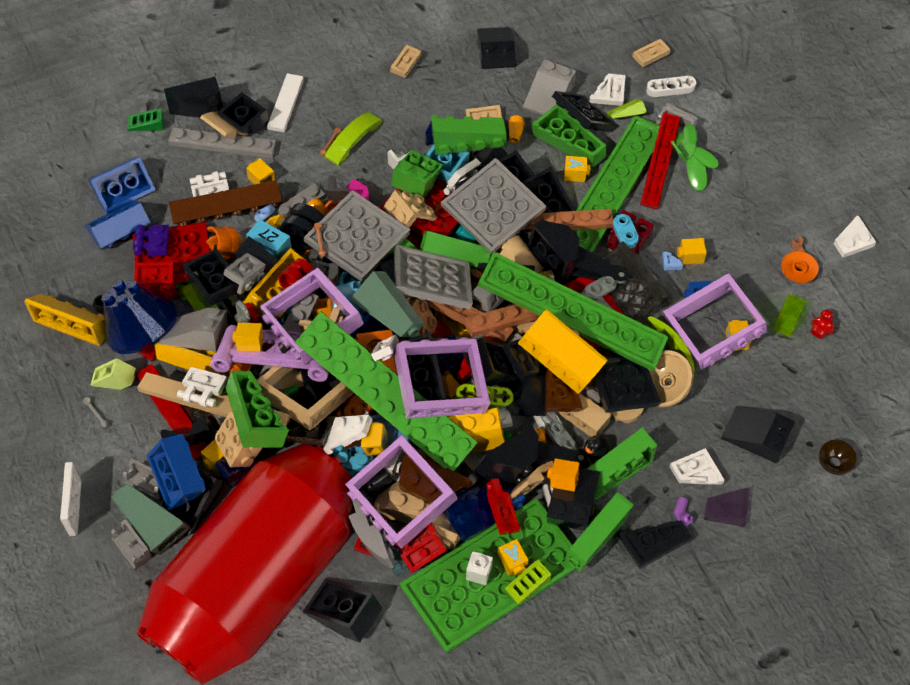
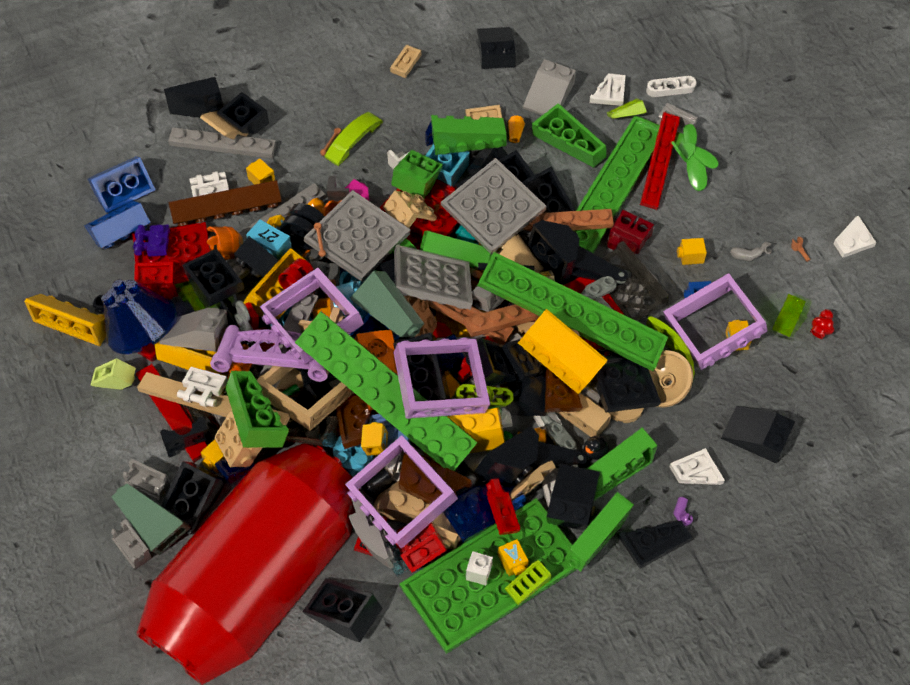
(71, 499): white tile -> none
(87, 401): light grey hinge -> none
(156, 121): green slope -> none
(175, 471): blue slope -> none
(245, 272): light grey bracket -> none
(248, 336): yellow brick -> none
(264, 212): light blue tile -> none
(285, 103): white tile -> none
(347, 430): white wing -> none
(385, 348): white plate -> none
(461, 174): white plate -> none
(563, 474): light orange brick -> none
(576, 169): yellow brick -> none
(581, 109): black plate -> none
(625, 229): medium azure plate -> none
(651, 53): tan plate -> none
(671, 262): light blue tile -> none
(728, 508): clear purple wing -> none
(749, 255): none -> light grey arm
(799, 261): orange dish -> none
(841, 451): dark brown piece -> none

